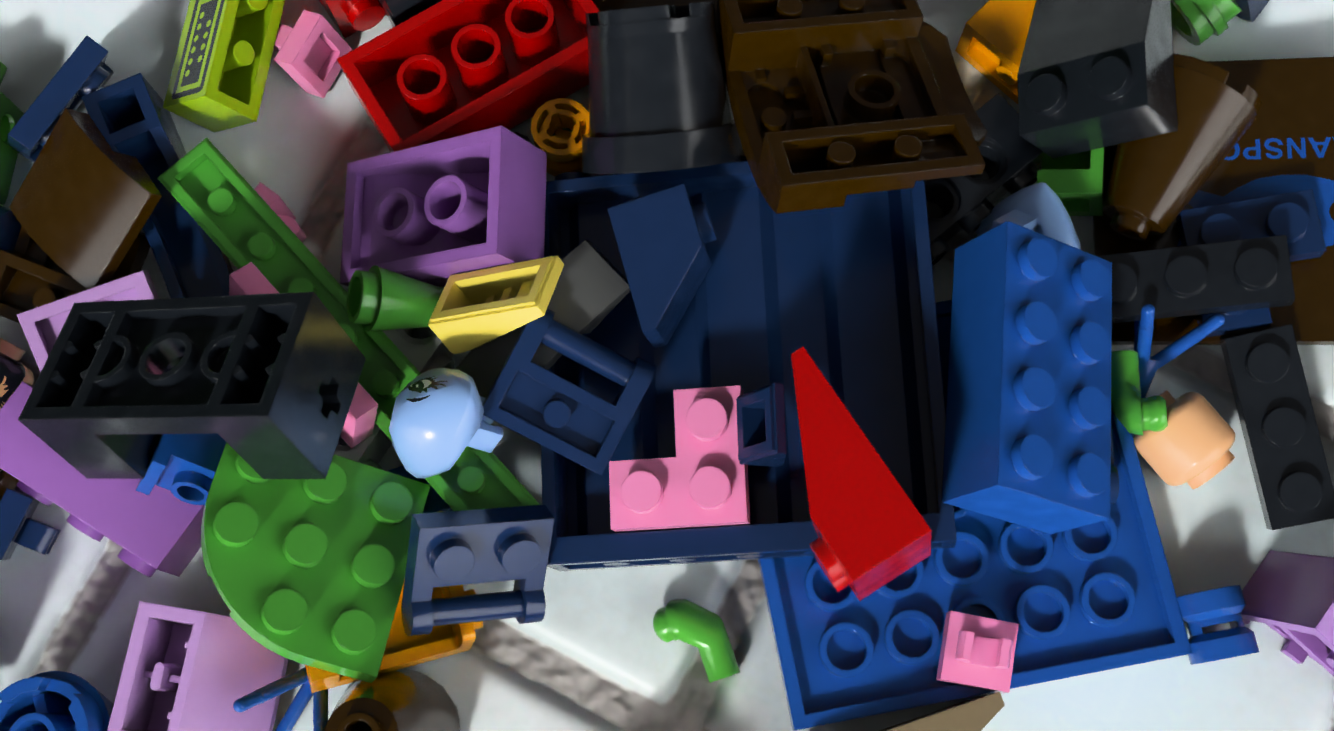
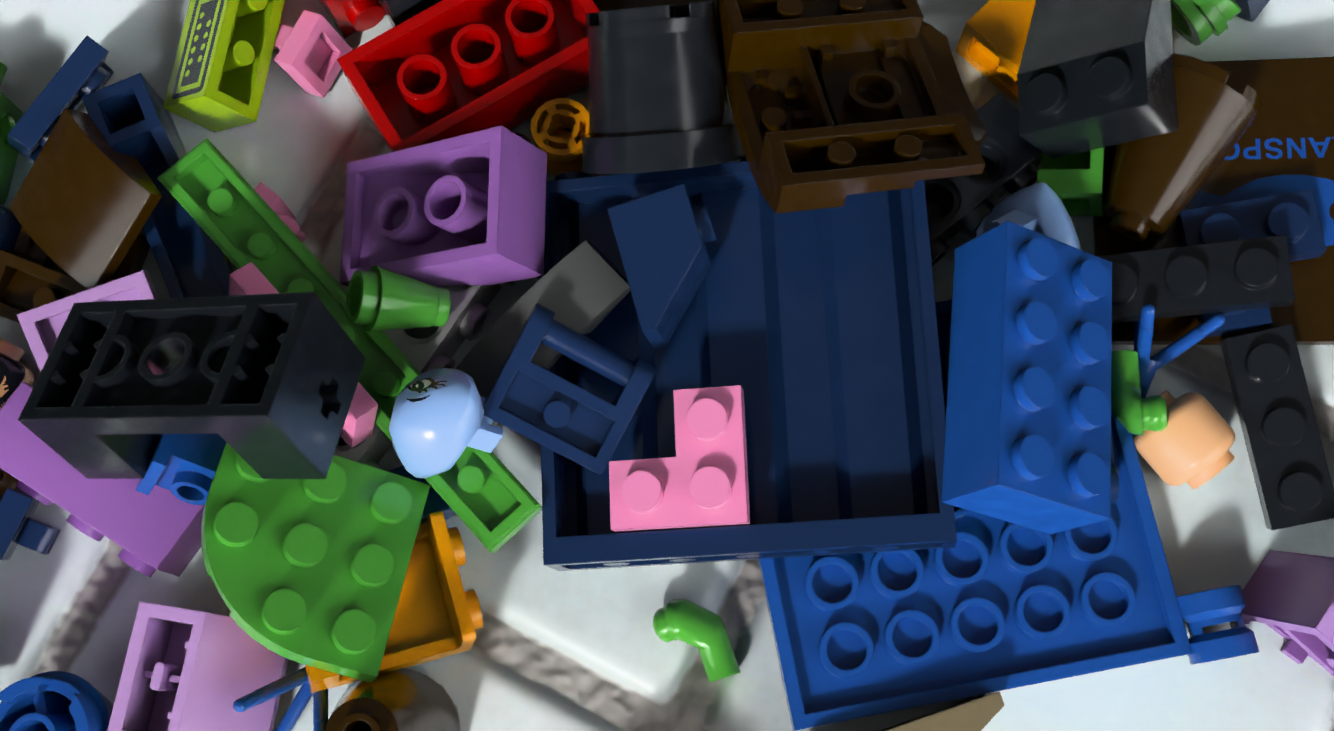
(476, 549): dark blue plate -> none
(493, 302): light yellow slope -> none
(762, 426): dark blue slope -> none
(855, 503): red slope -> none
(977, 652): bright pink tile -> none

